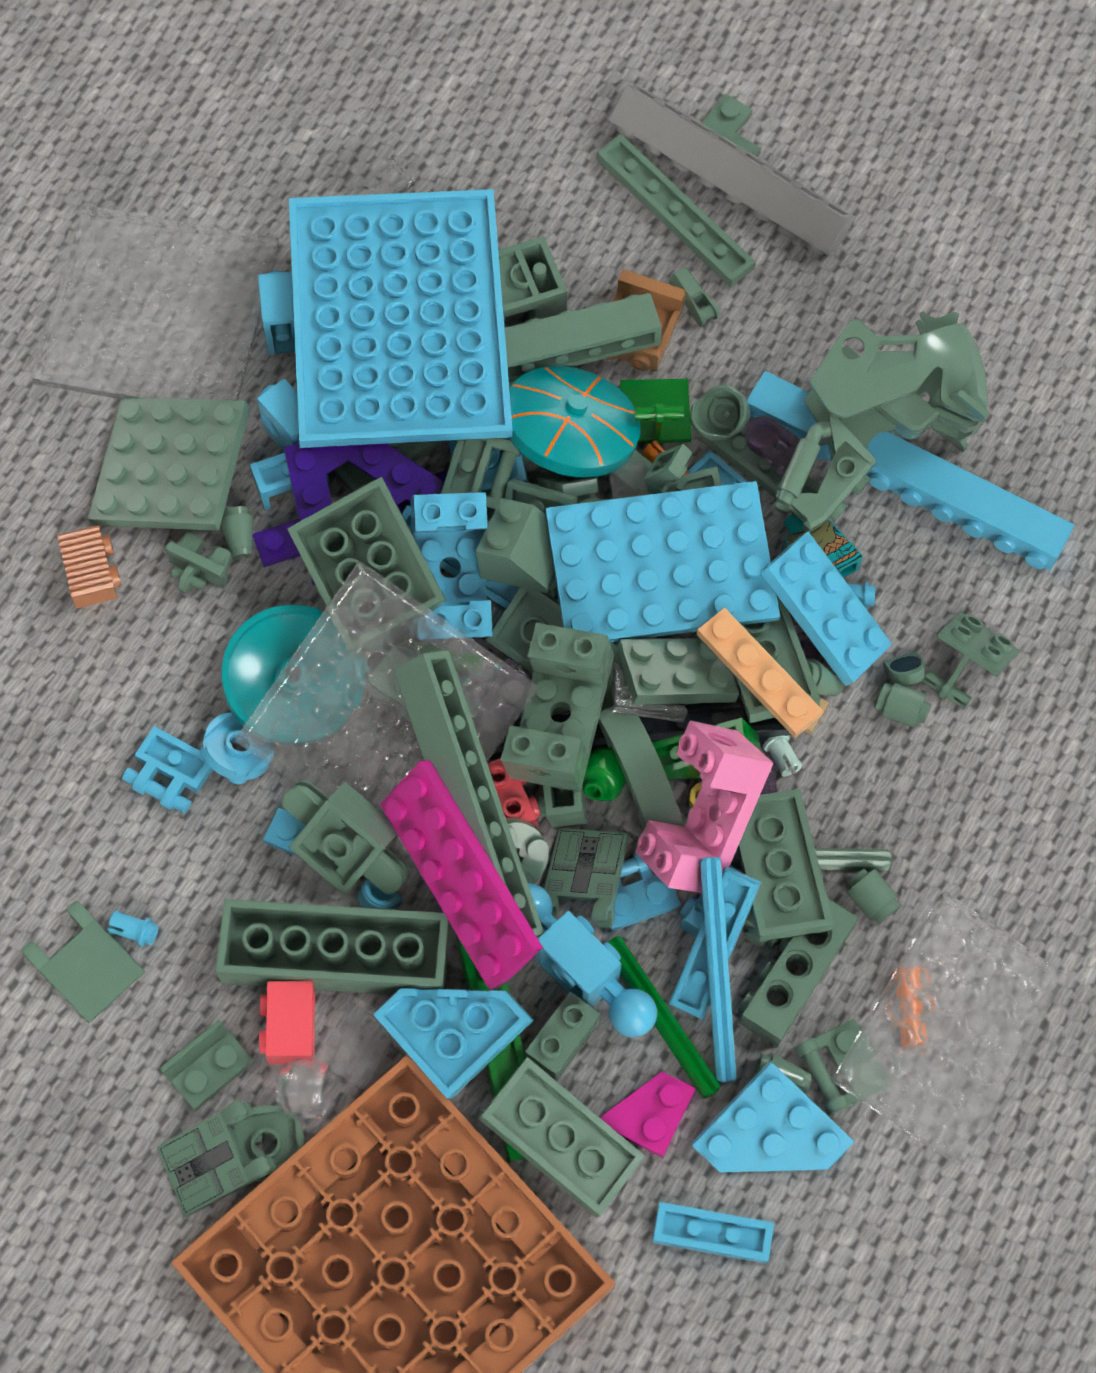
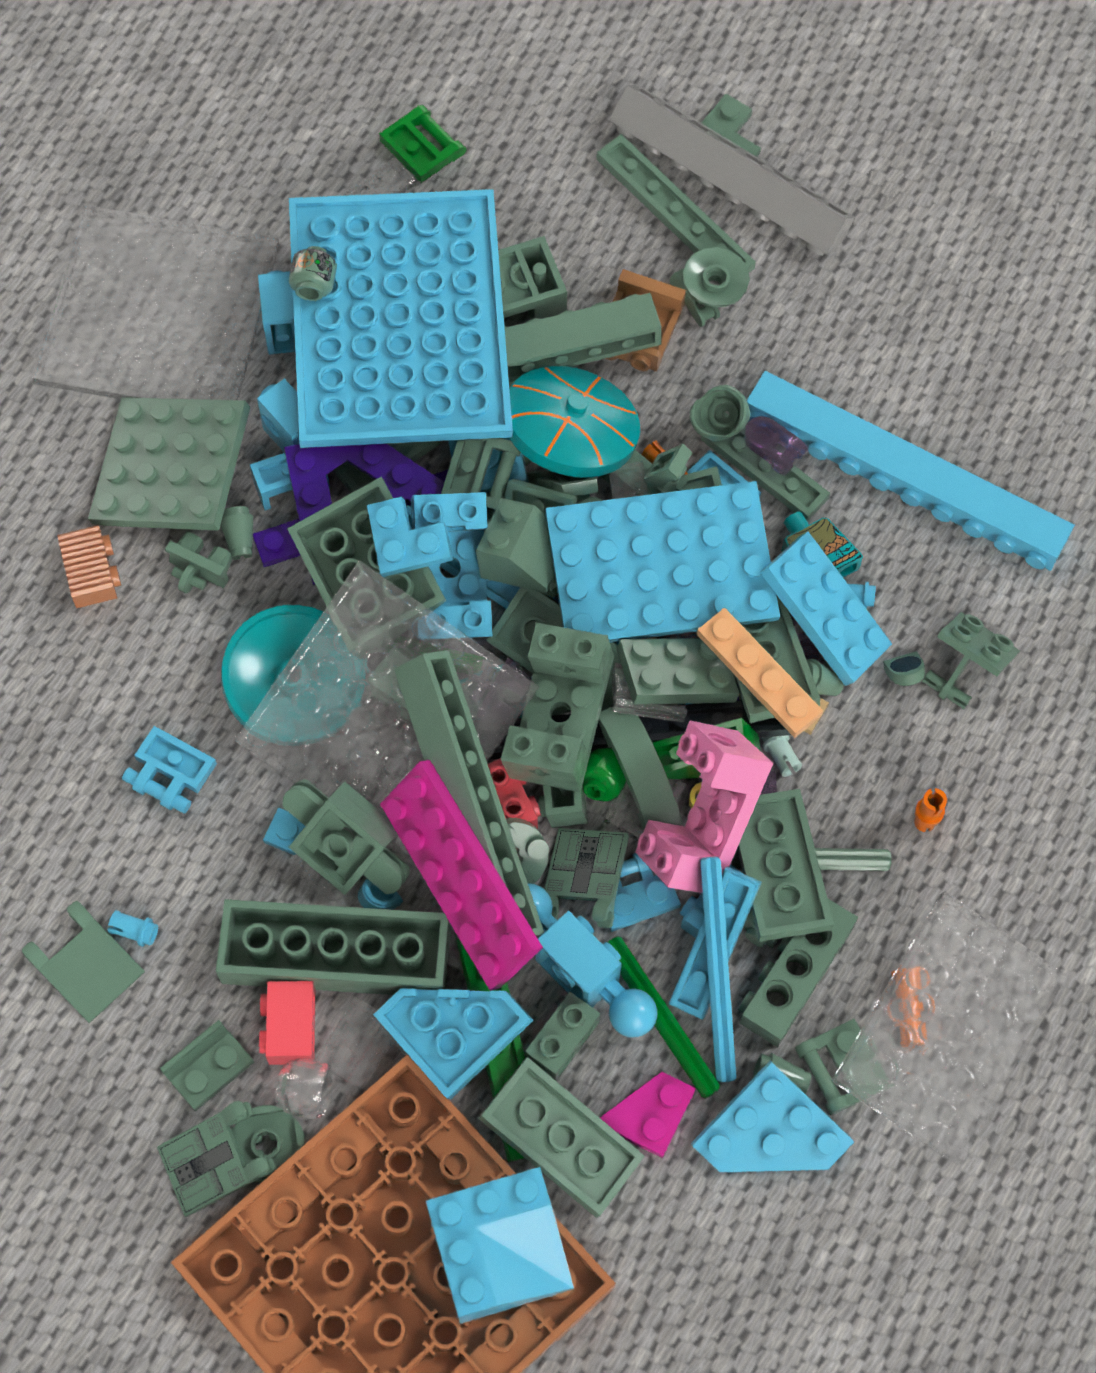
(223, 758): medium azure plate -> none
(312, 273): none -> sand green head
(400, 547): none -> medium azure plate
(415, 149): none -> green plate
(499, 1245): none -> medium azure slope
(661, 409): green plate -> none
(713, 1232): medium azure plate -> none
(716, 265): none -> sand green dish
(873, 895): sand green brick -> none
(878, 394): sand green piece -> none
(903, 704): sand green brick -> none
(930, 810): none -> orange pin

